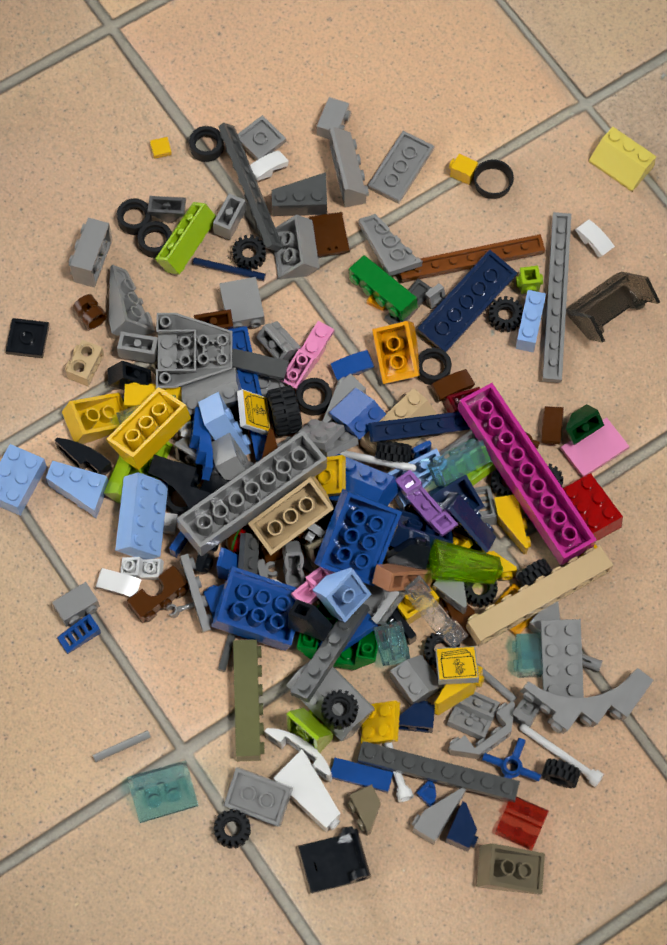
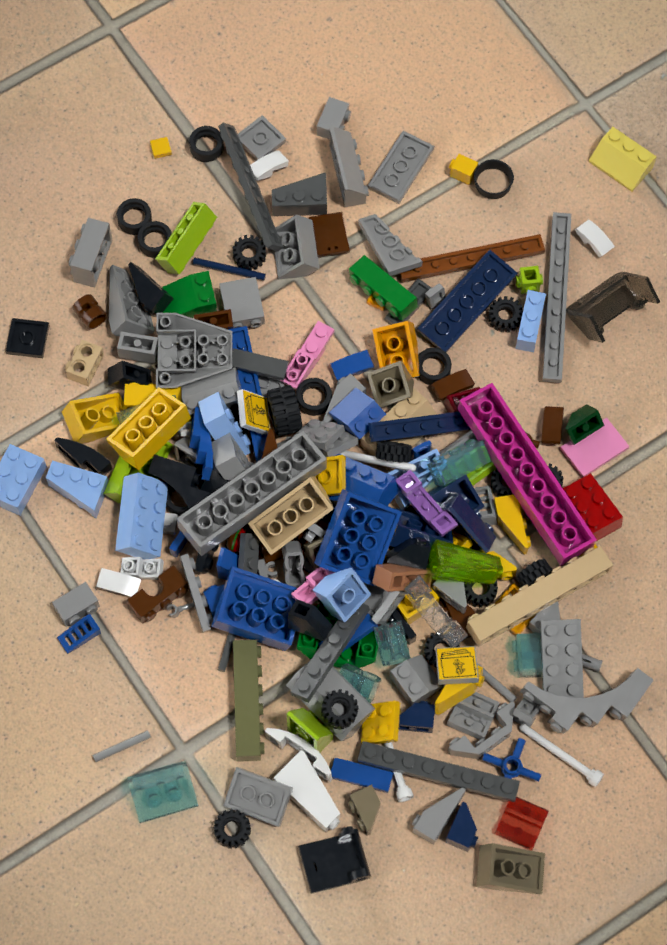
(149, 291): none -> black slope
(166, 208): flat silver slope -> none
(191, 295): none -> green slope
(229, 216): light grey brick -> none
(278, 341): light grey brick -> none
(362, 681): none -> clear light blue brick
(391, 384): none -> dark tan slope
(427, 793): blue tile -> none
(561, 773): black tyre -> none

